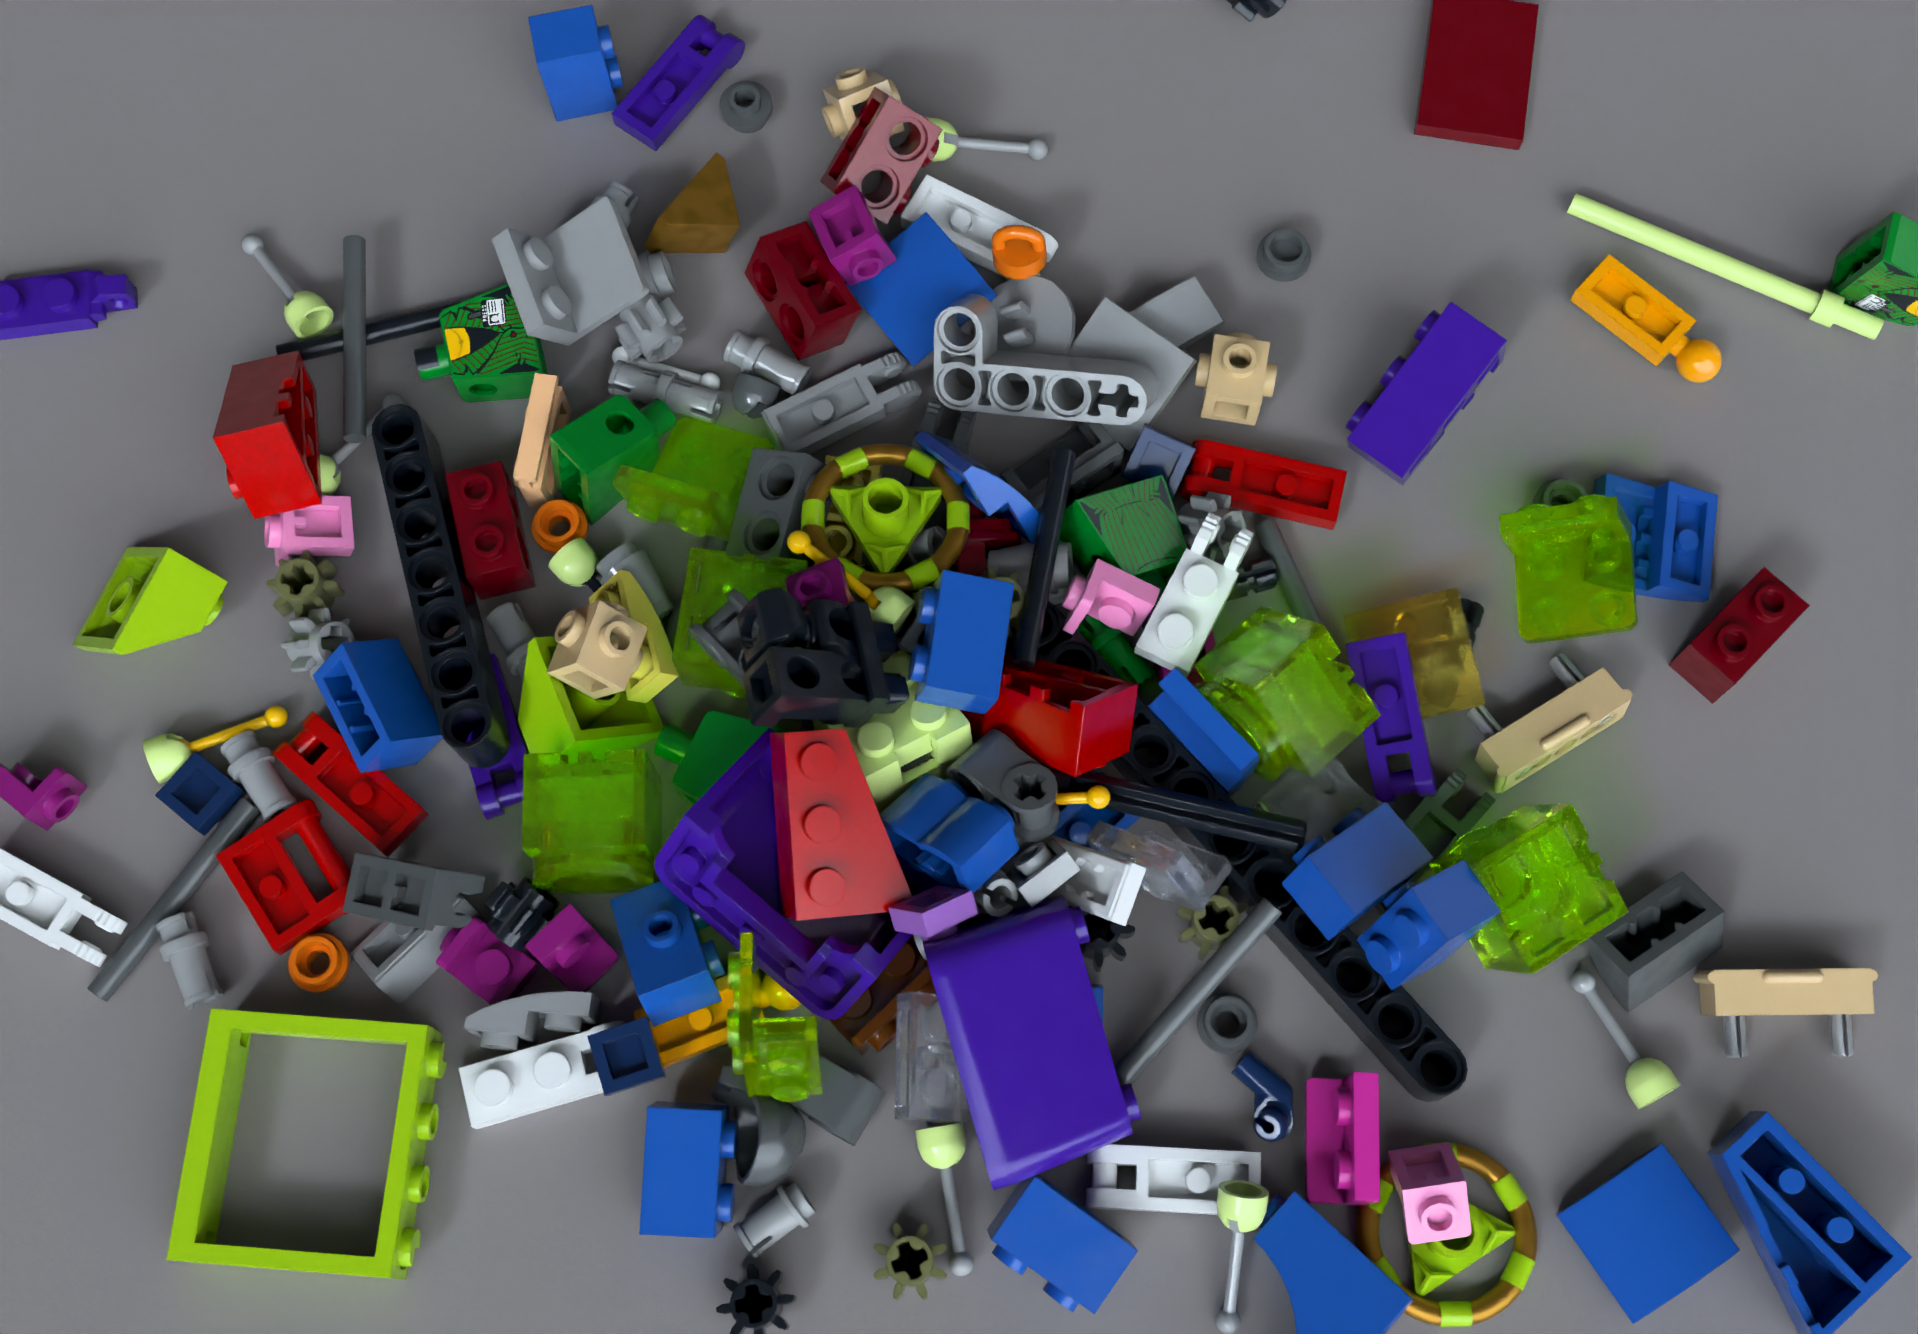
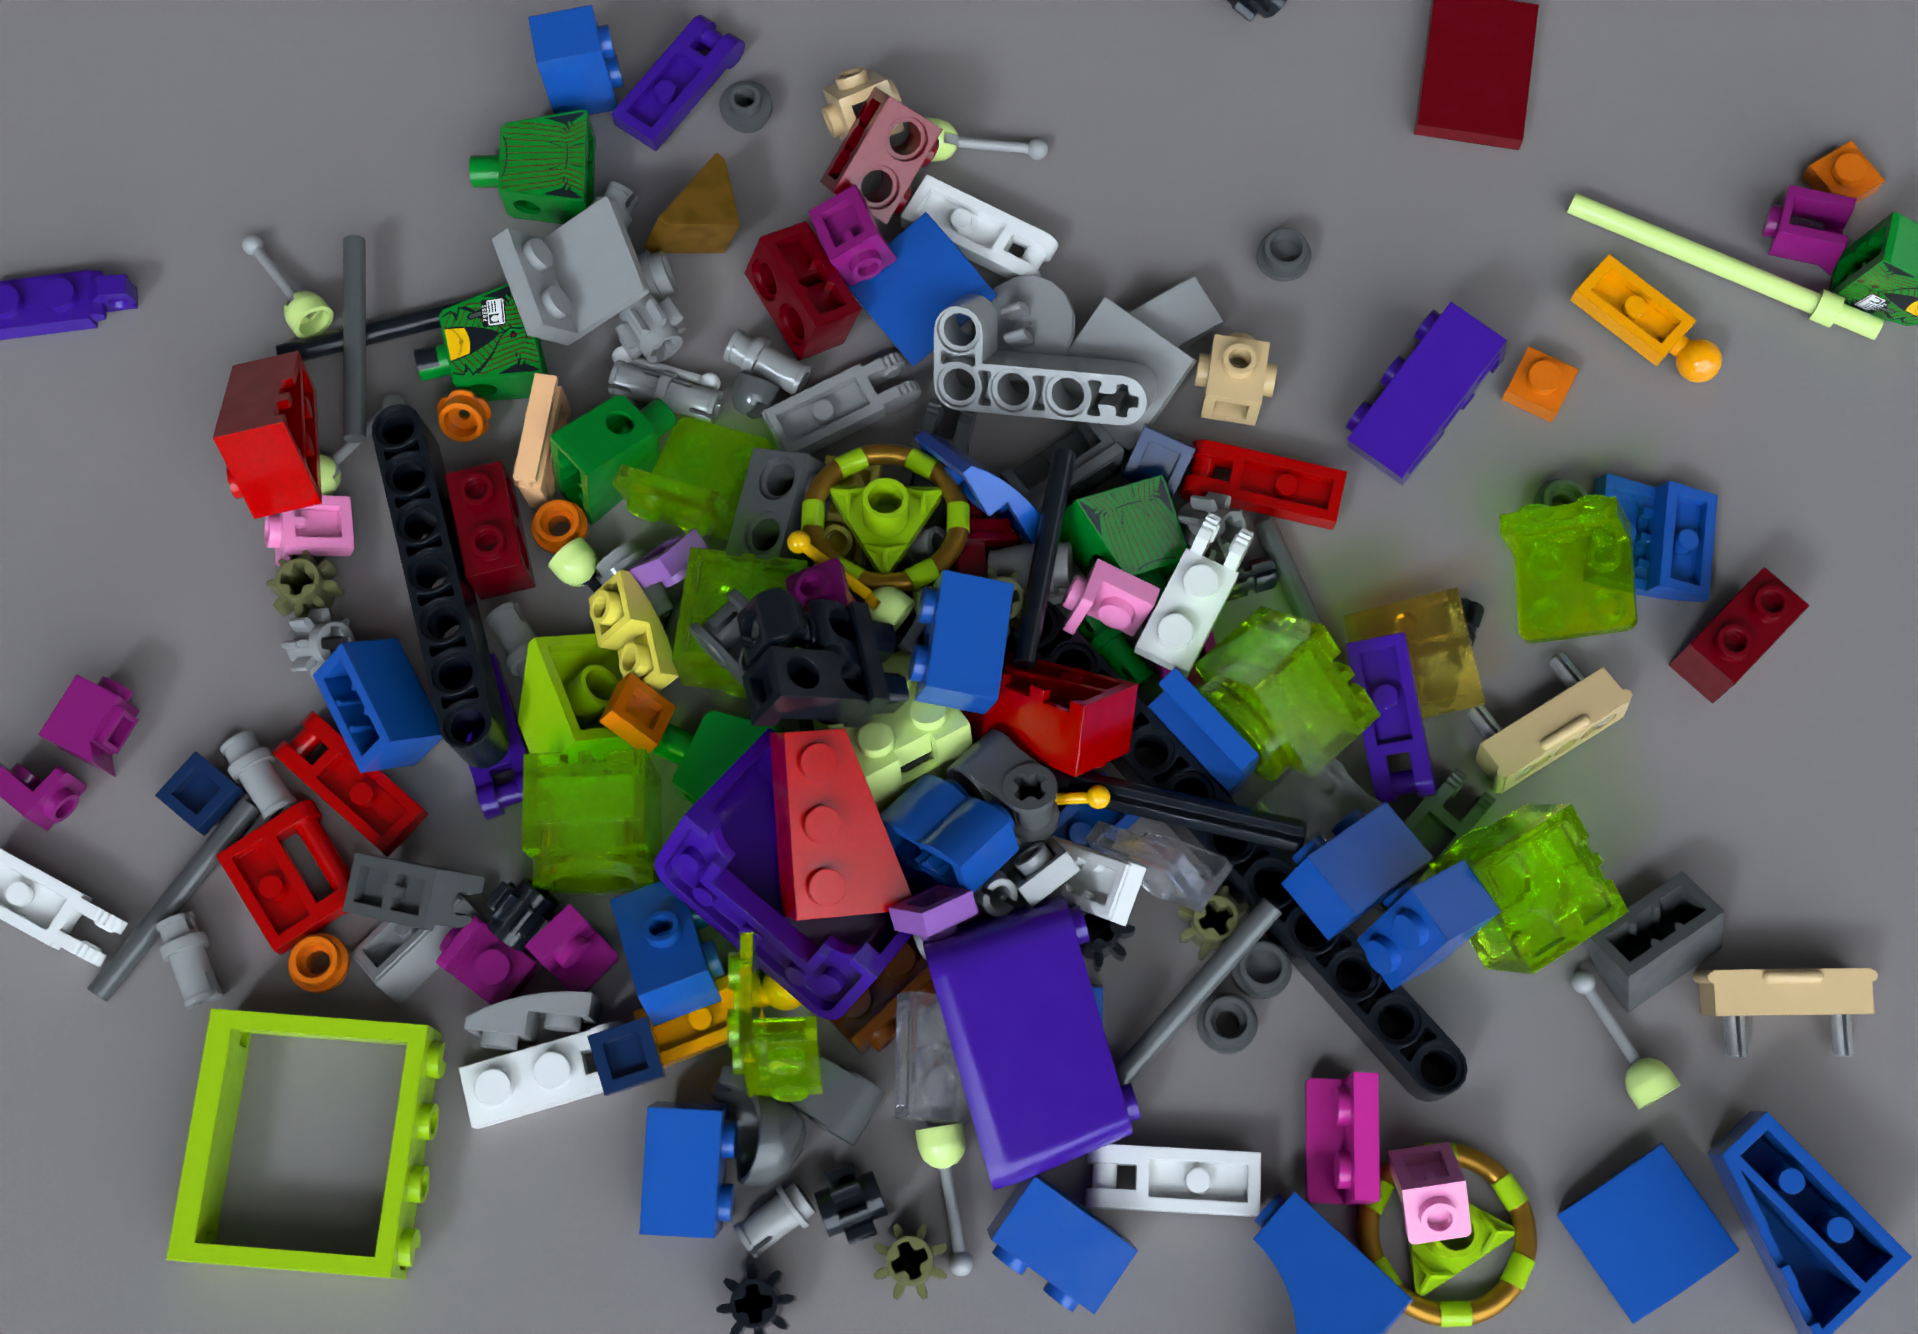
(92, 721): none -> magenta window
(151, 601): lime slope -> none
(169, 751): hinge -> none
(462, 427): none -> orange plate
(542, 167): none -> green torso
(597, 649): tan brick -> none
(637, 713): none -> orange plate
(667, 560): none -> medium lavender plate
(850, 1203): none -> black gear
(1018, 251): orange tile -> none
(1242, 1210): hinge -> none
(1263, 970): none -> dark grey plate
(1271, 1097): dark blue arm -> none
(1540, 384): none -> orange plate
(1809, 226): none -> magenta window
(1844, 173): none -> orange plate

